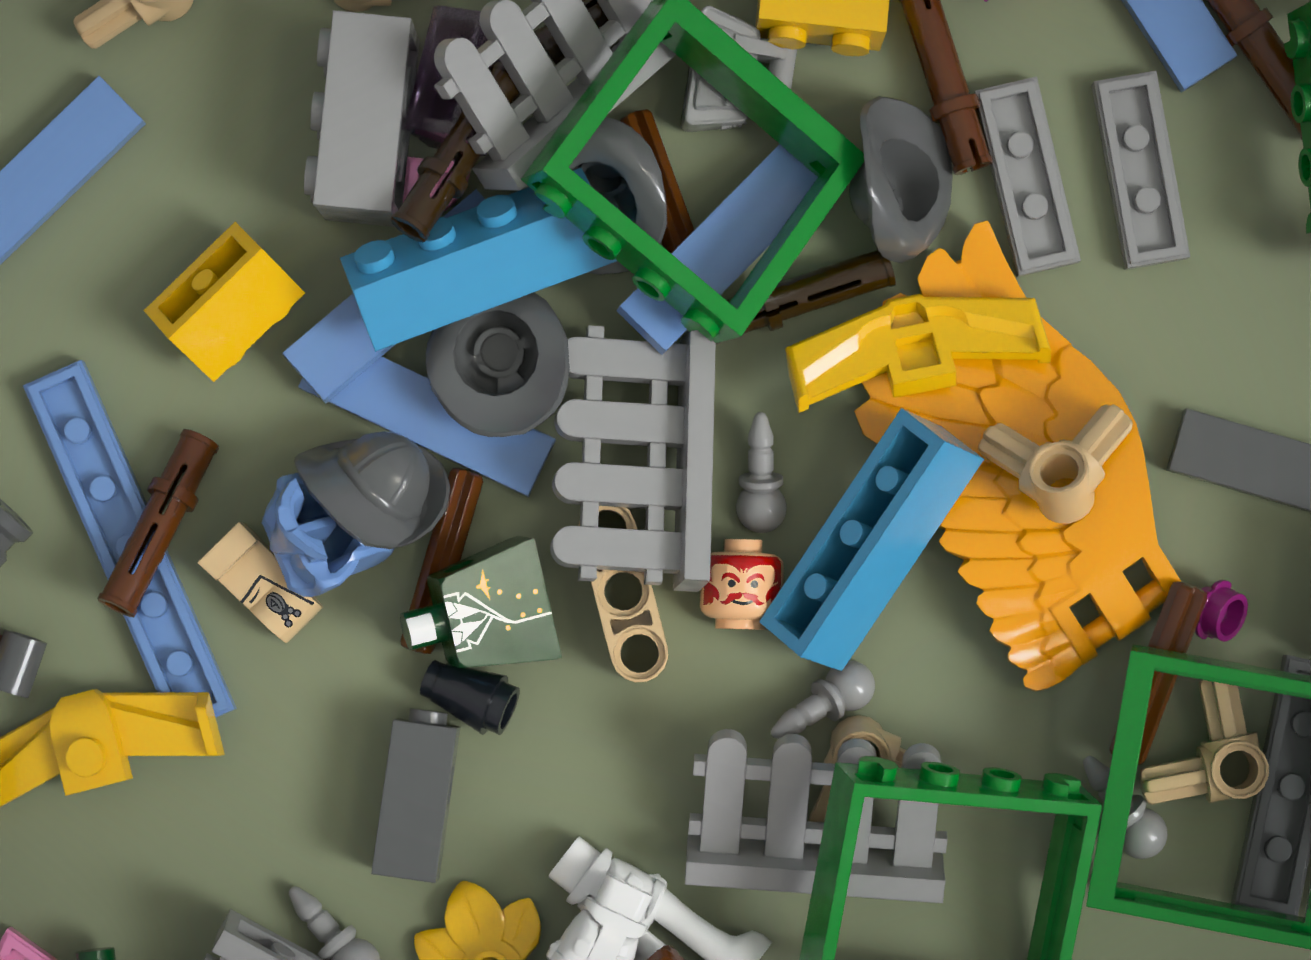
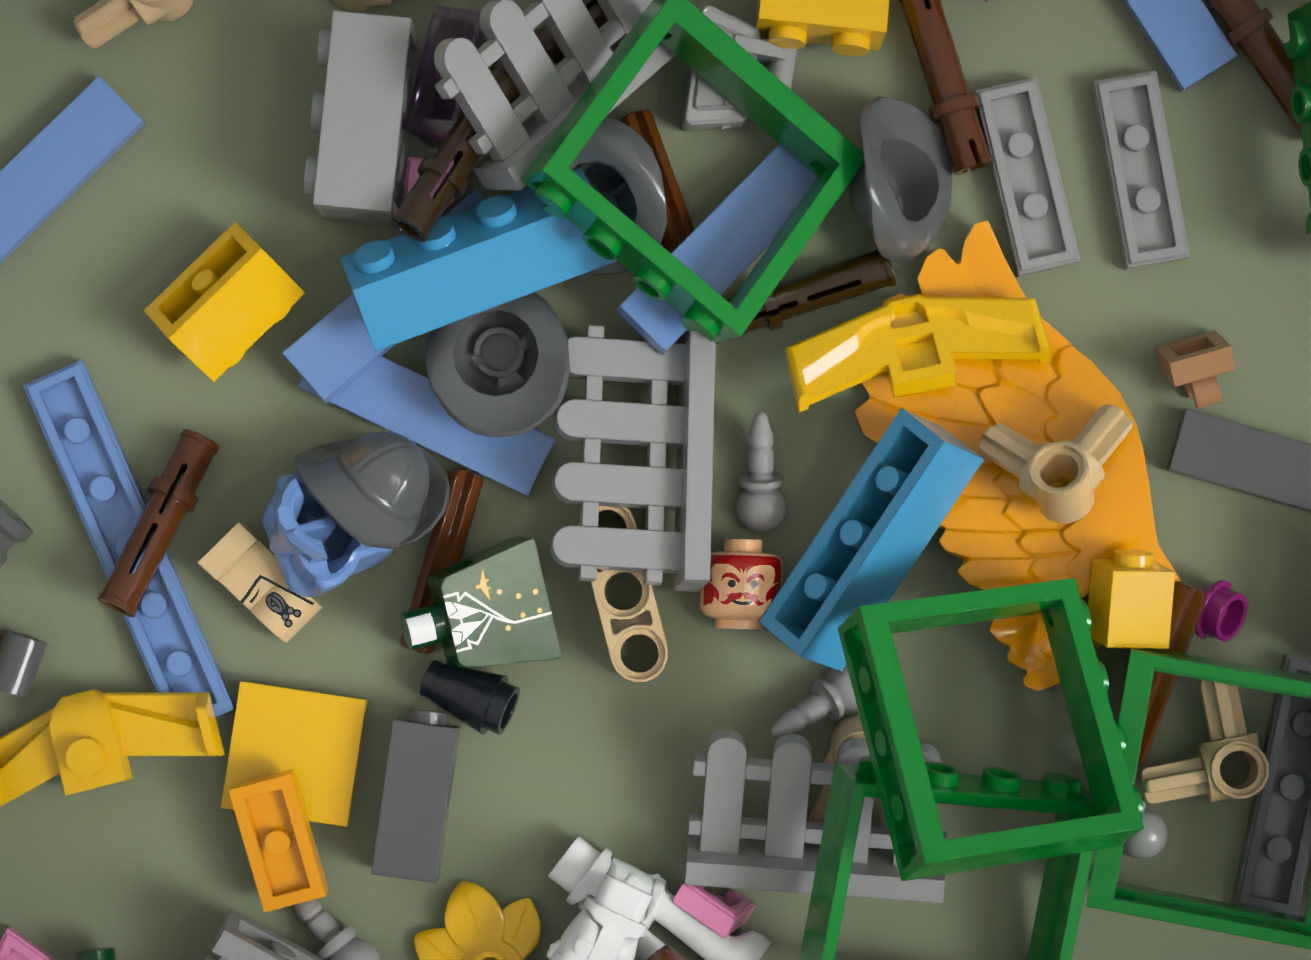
(278, 840): none -> light orange plate
(302, 732): none -> yellow tile
(716, 912): none -> bright pink tile
(898, 754): none -> green window
(1131, 600): none -> yellow brick
(1195, 365): none -> medium nougat tile

